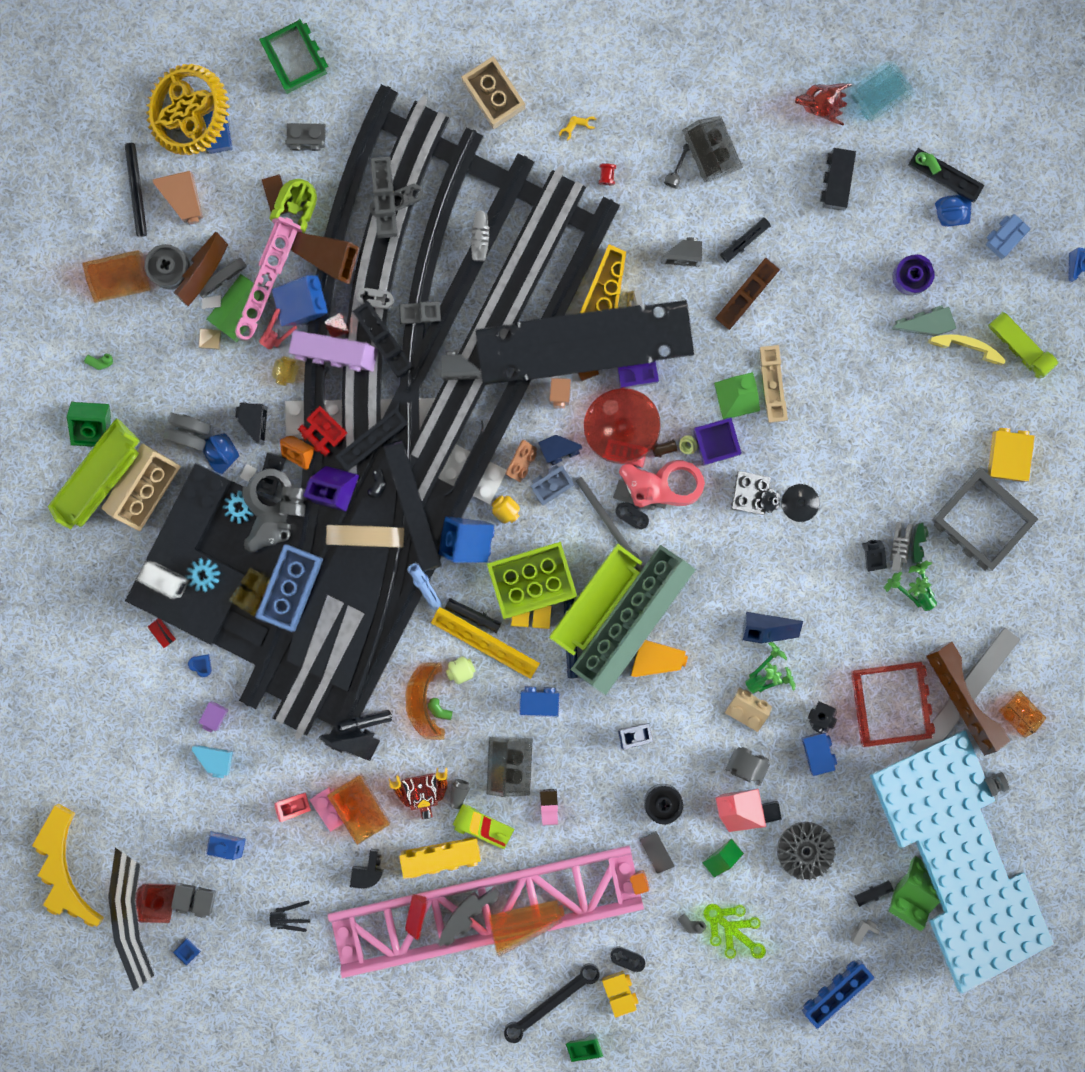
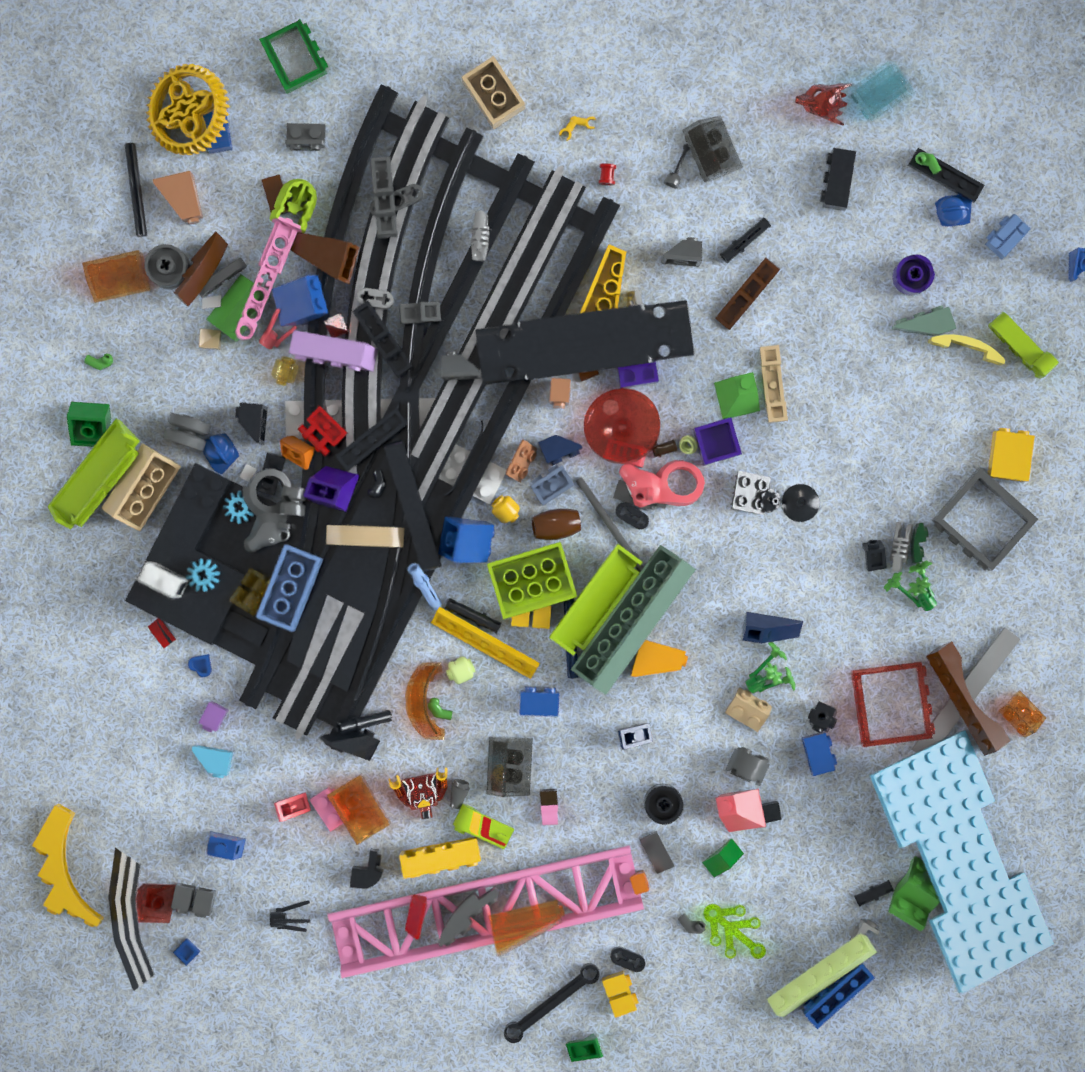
(556, 524): none -> reddish brown piece
(803, 836): dark grey wheel -> none
(821, 975): none -> yellowish green brick
(997, 784): dark grey wheel -> none

